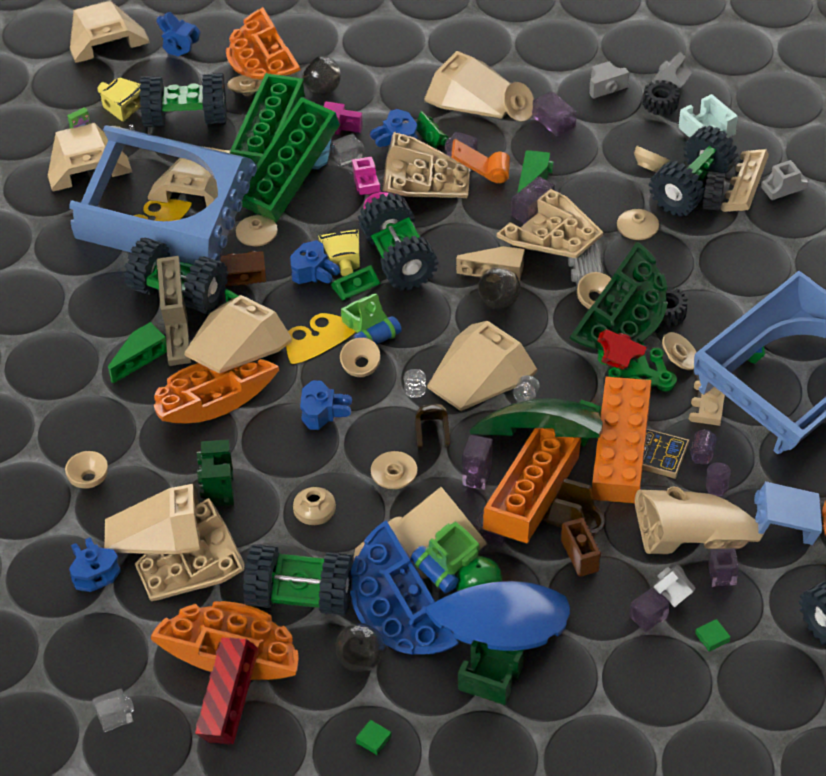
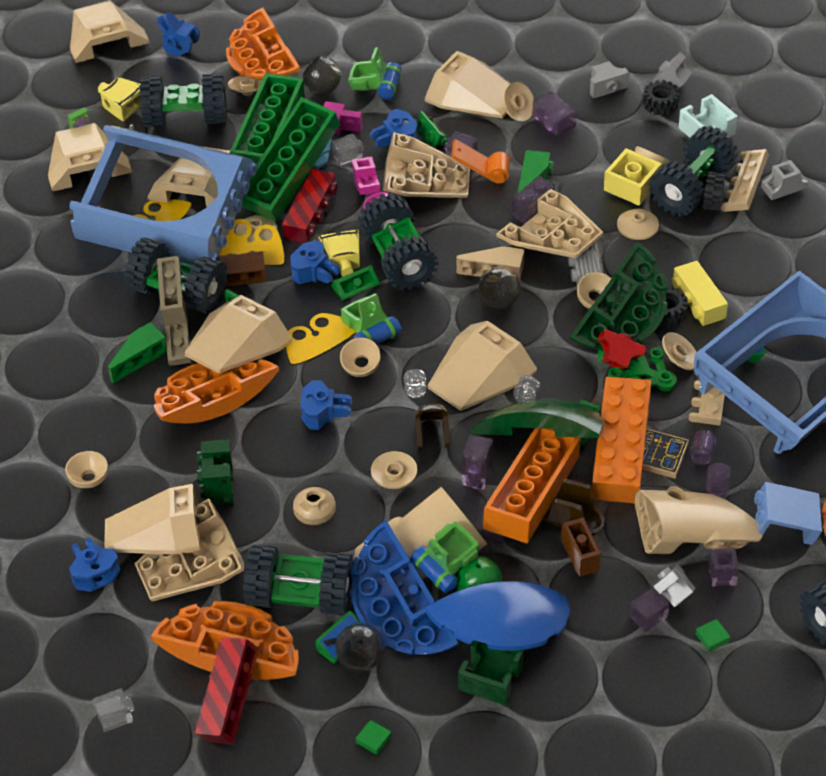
(271, 248): none -> yellow piece
(309, 206): none -> dark red brick
(326, 642): none -> slope
(376, 76): none -> bright green piece
(630, 176): none -> light yellow brick
(702, 294): none -> light yellow brick

